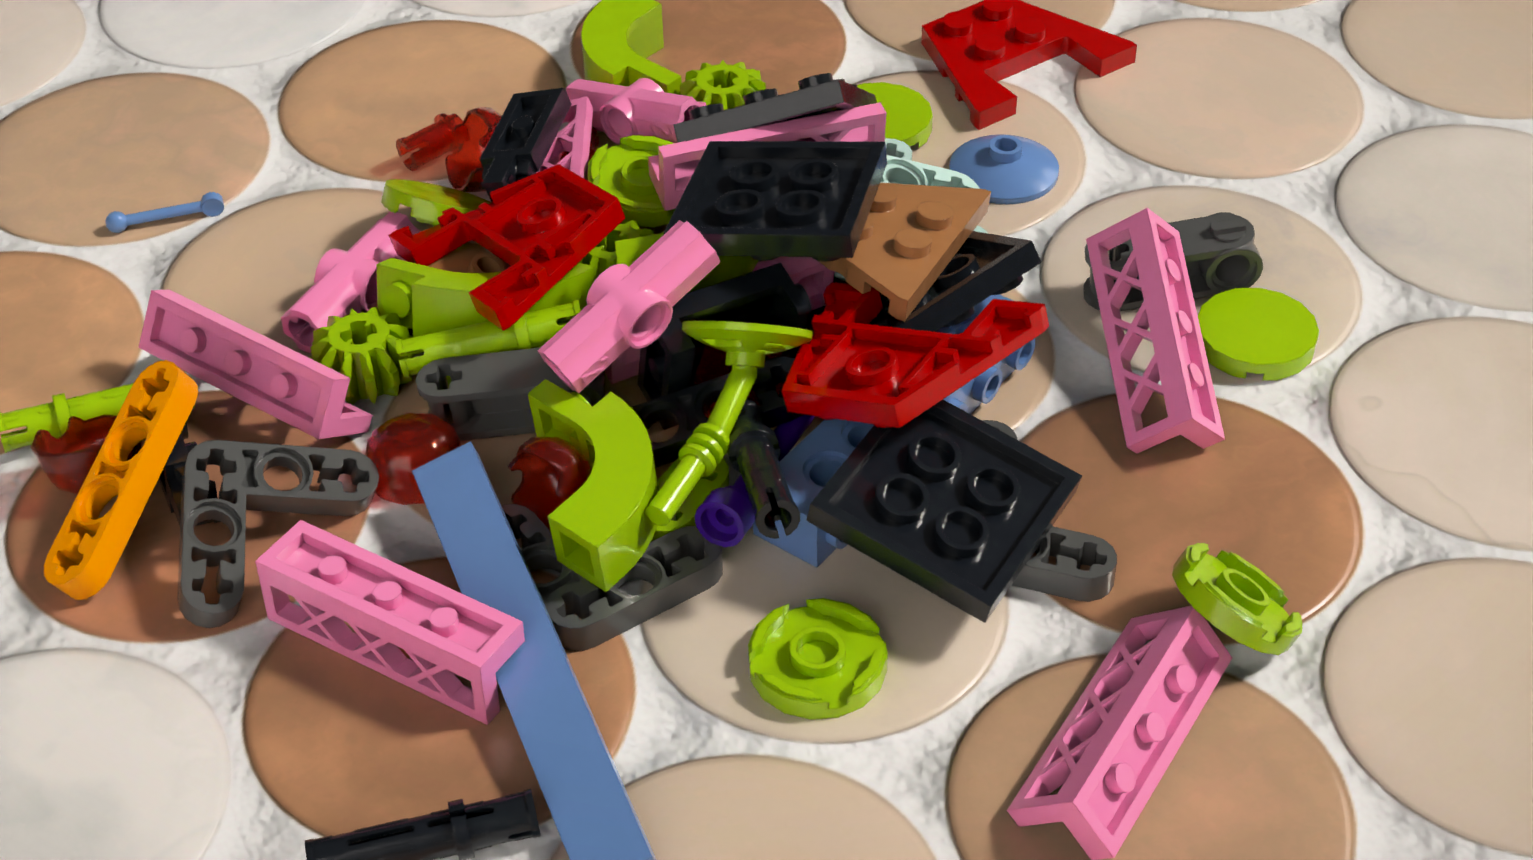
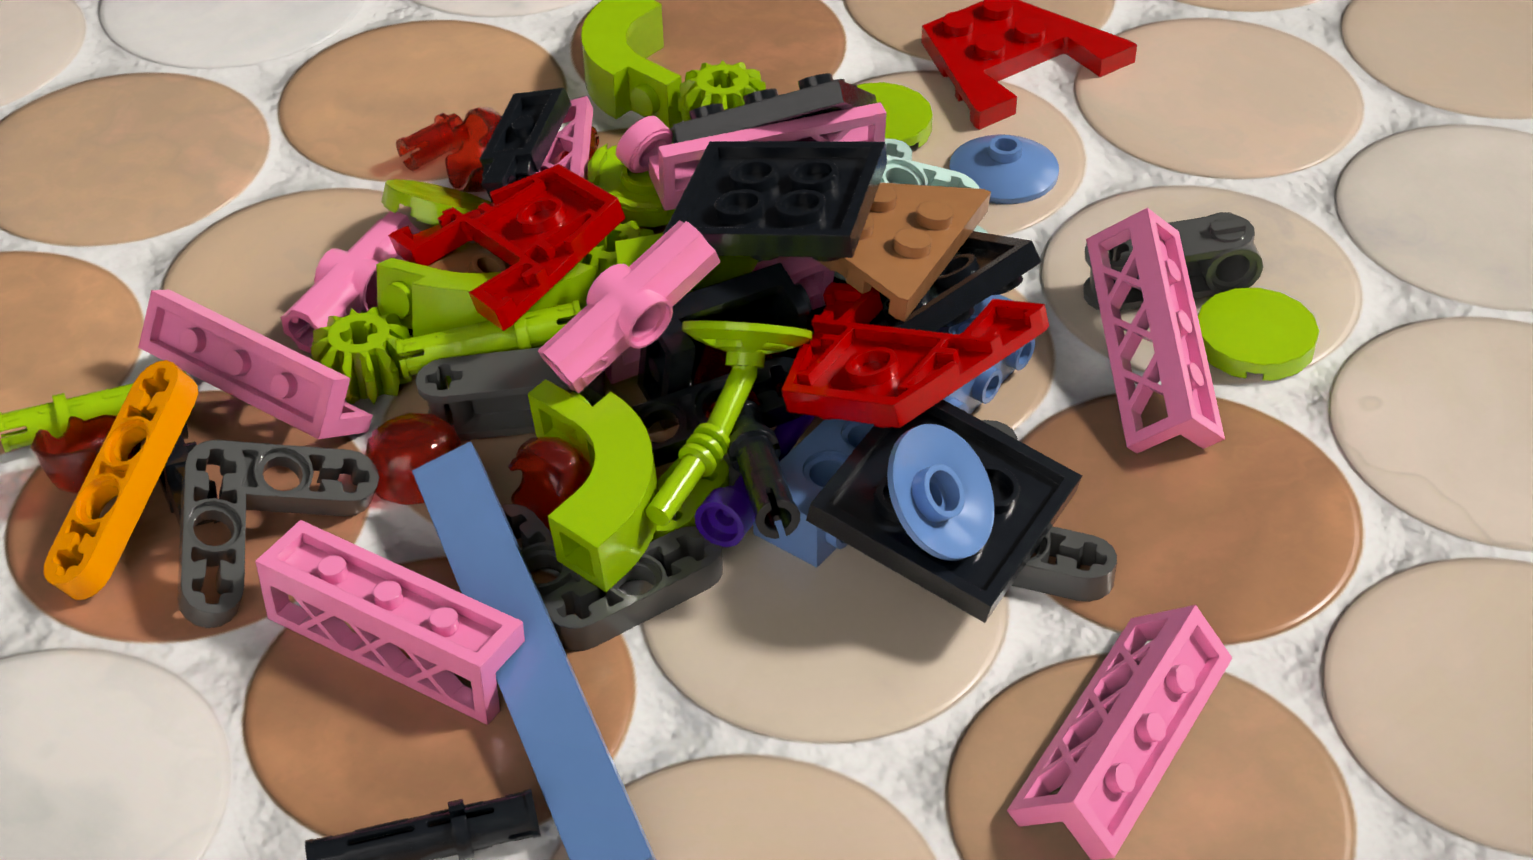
(210, 204): medium blue hinge -> none
(634, 109): bright pink piece -> none
(642, 142): none -> bright pink tile
(817, 659): lime tile -> none
(940, 492): none -> medium blue dish
(1237, 599): lime tile -> none

